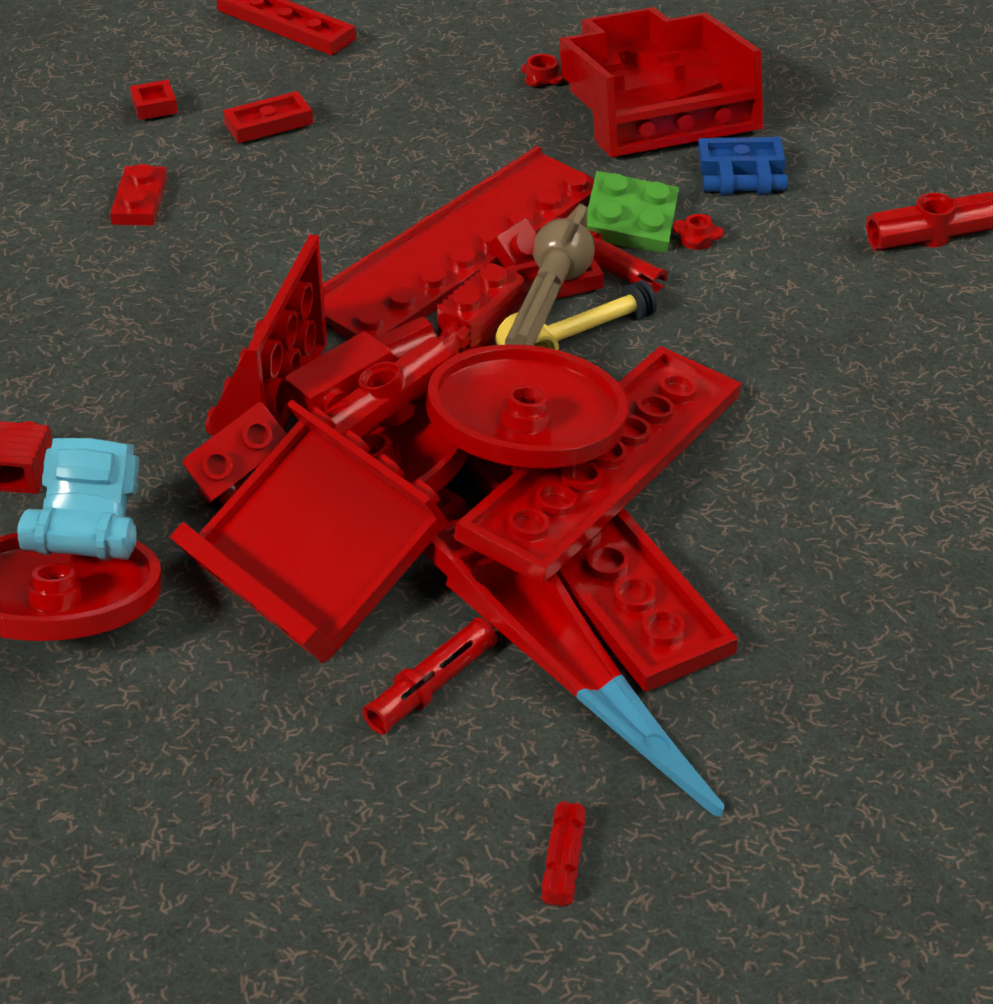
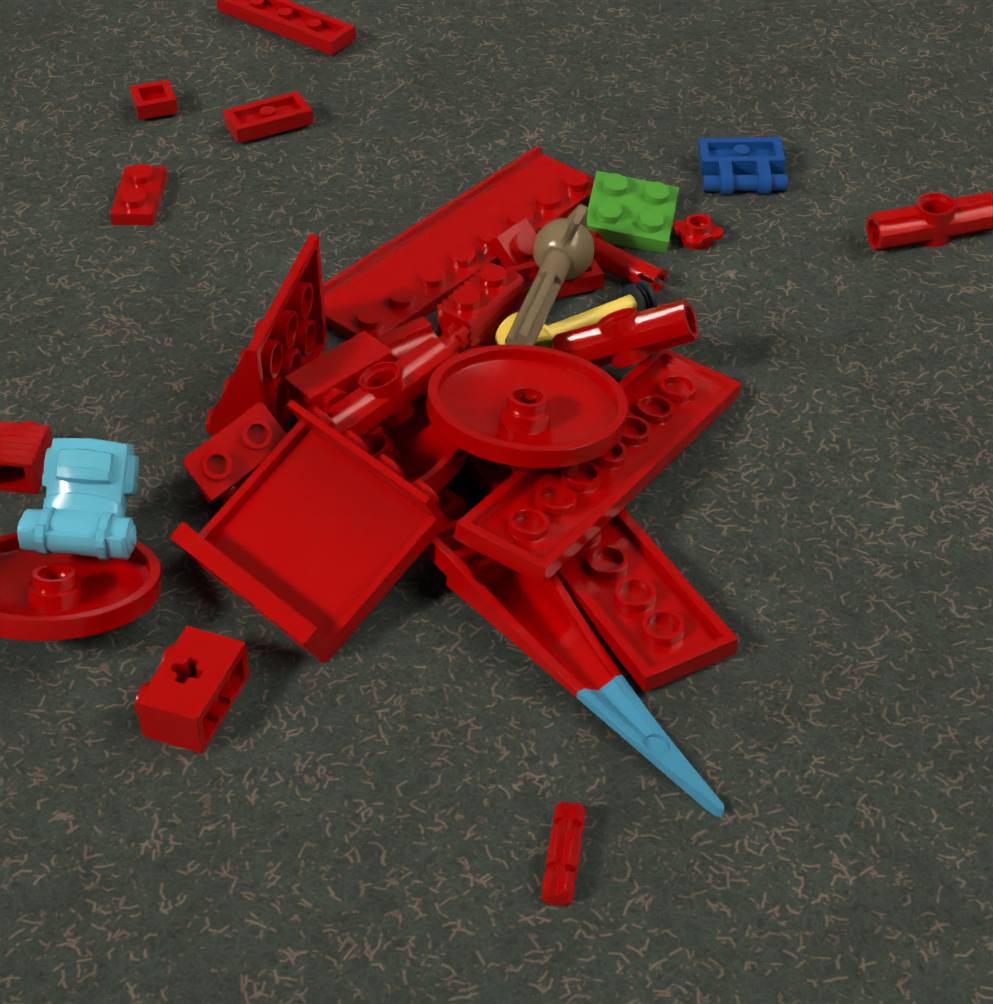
(192, 689): none -> red brick
(390, 708): red pin -> none
(542, 70): red plate -> none
(630, 335): none -> red piece
(663, 79): red panel -> none

